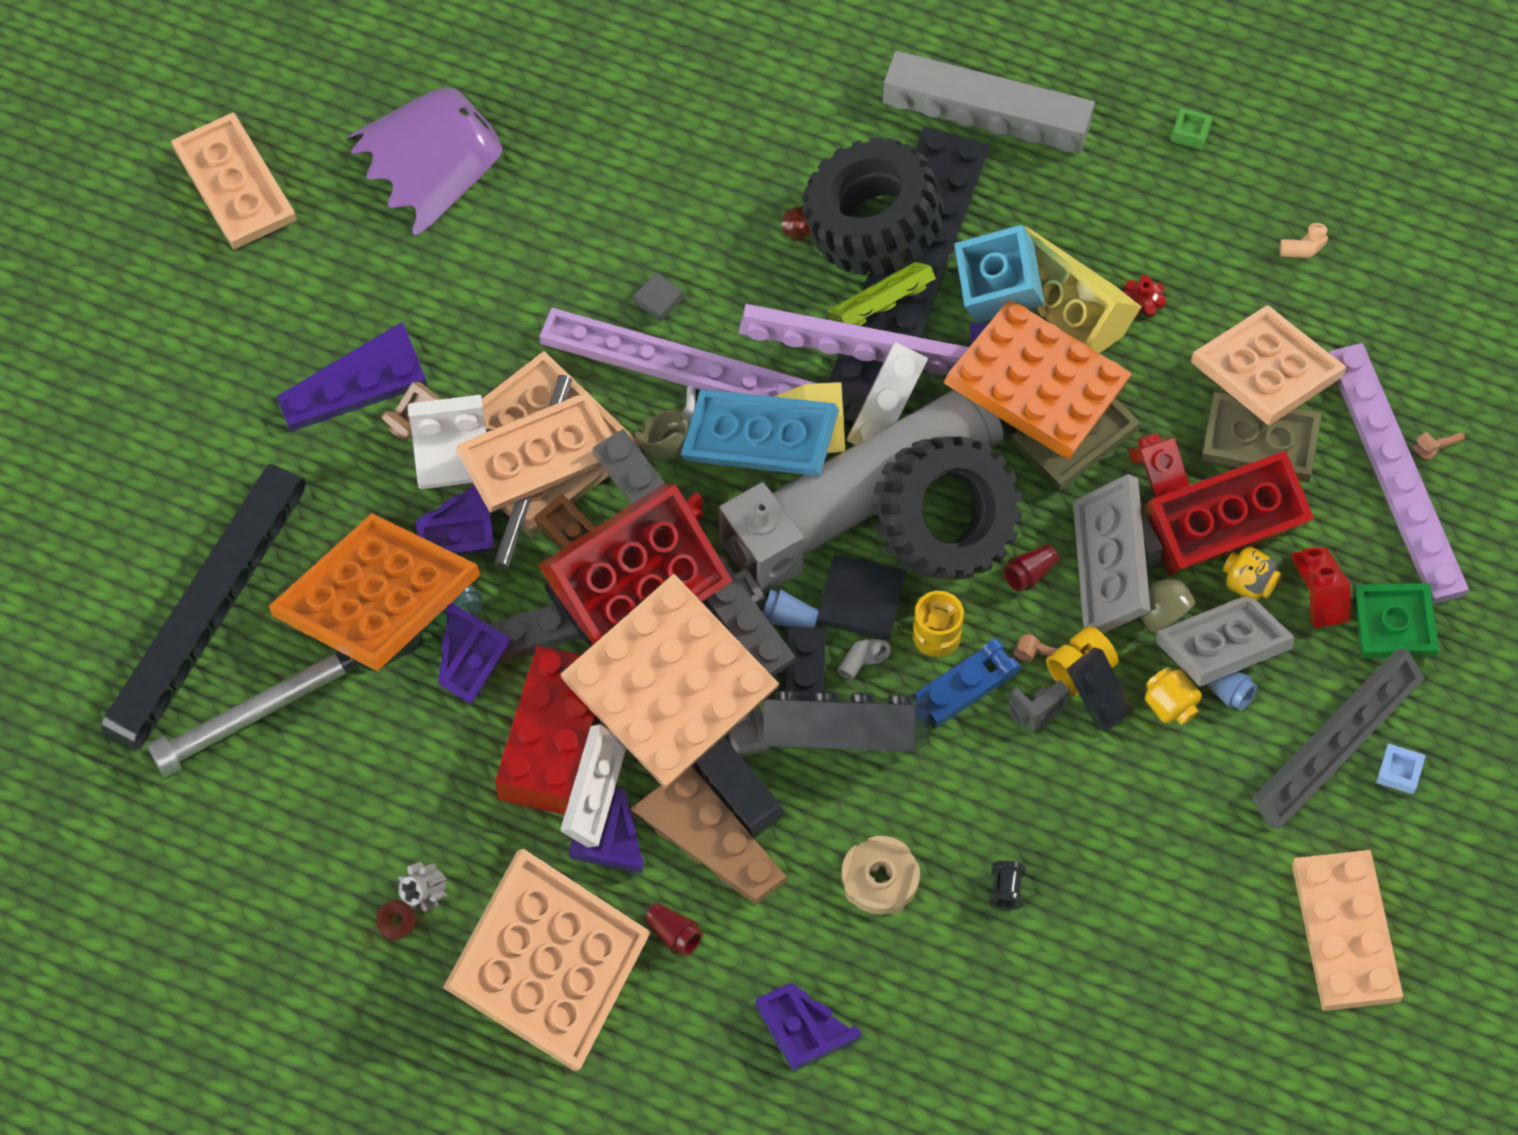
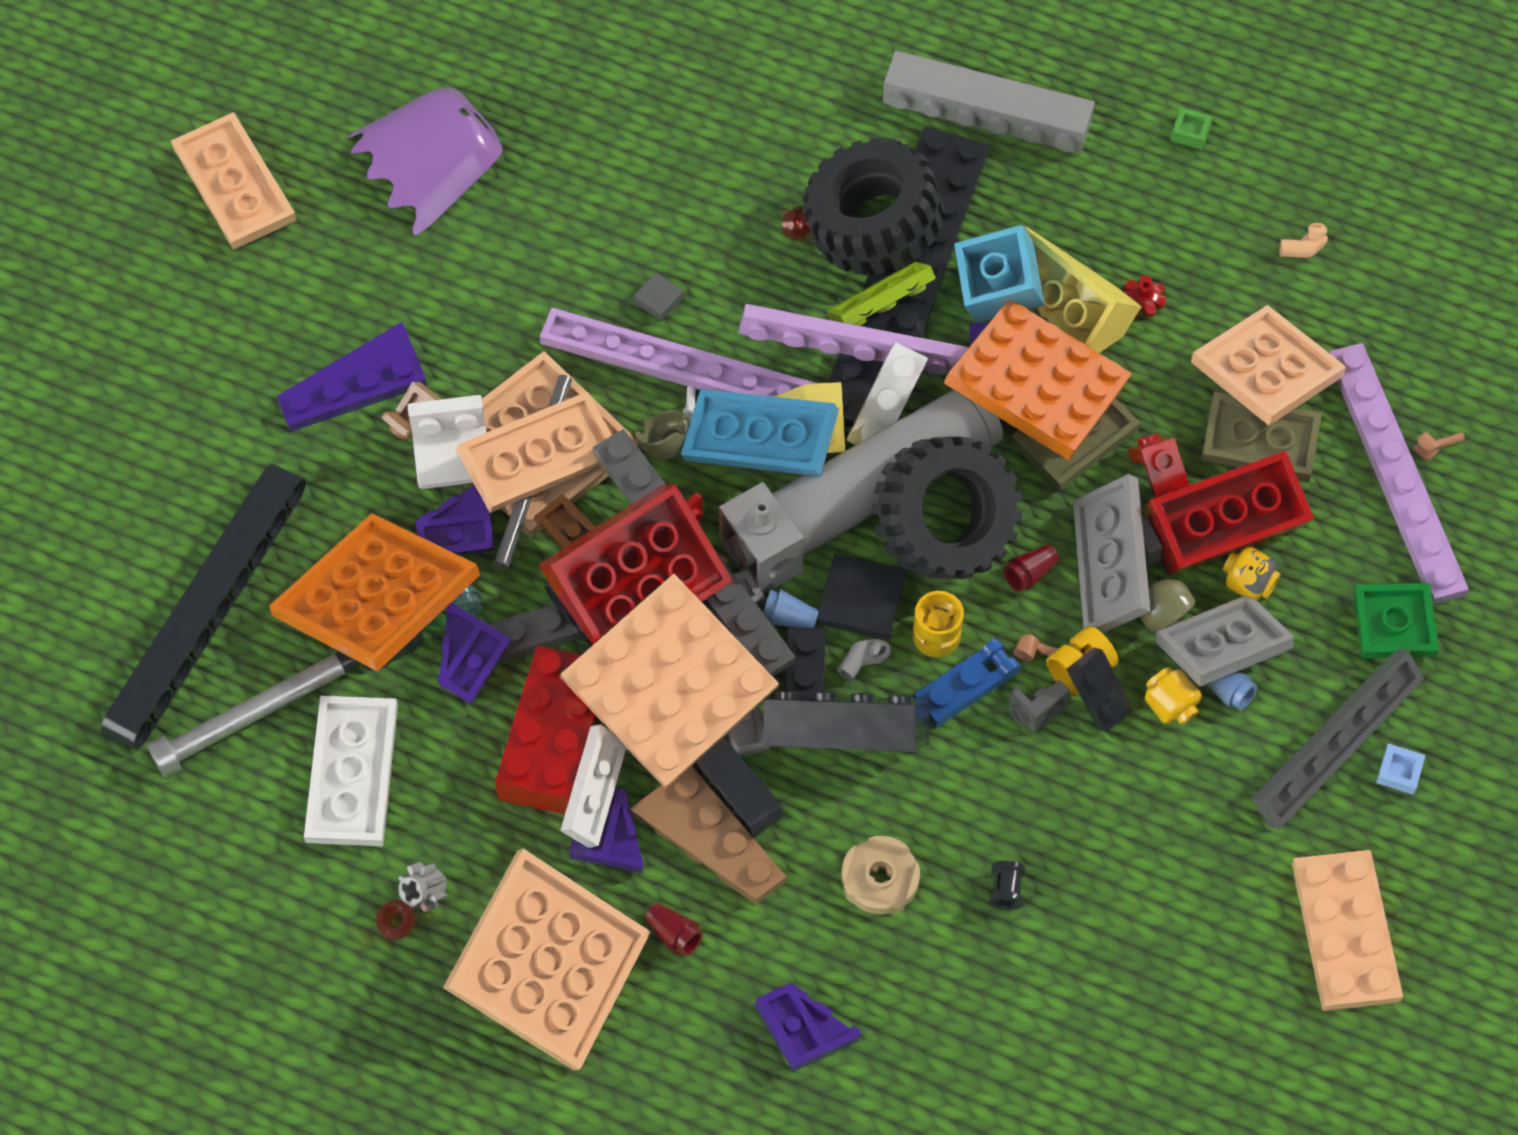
(351, 771): none -> white plate
(1327, 586): red bracket -> none

